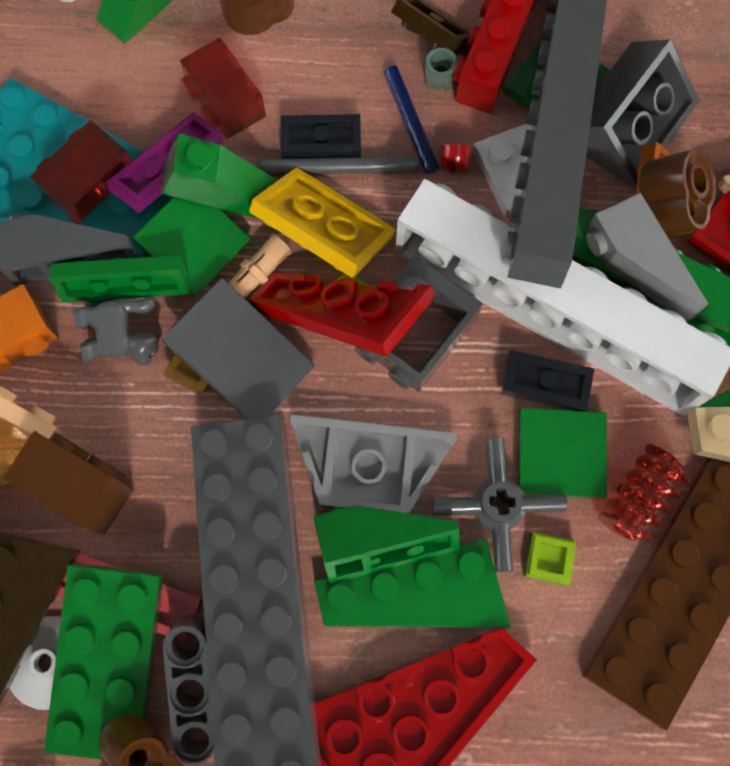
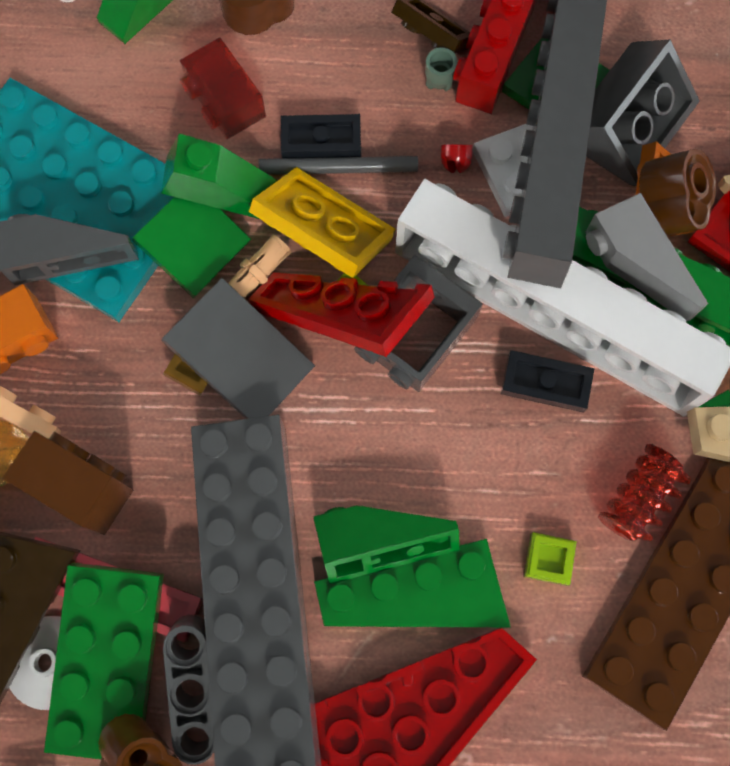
(79, 171): clear red brick -> none
(112, 330): dark grey animal -> none
(119, 278): green plate -> none
(143, 177): magenta tile -> none
(369, 461): light grey wing -> none
(411, 120): clear blue bar -> none
(489, 515): dark grey bar -> none
(562, 453): green tile -> none

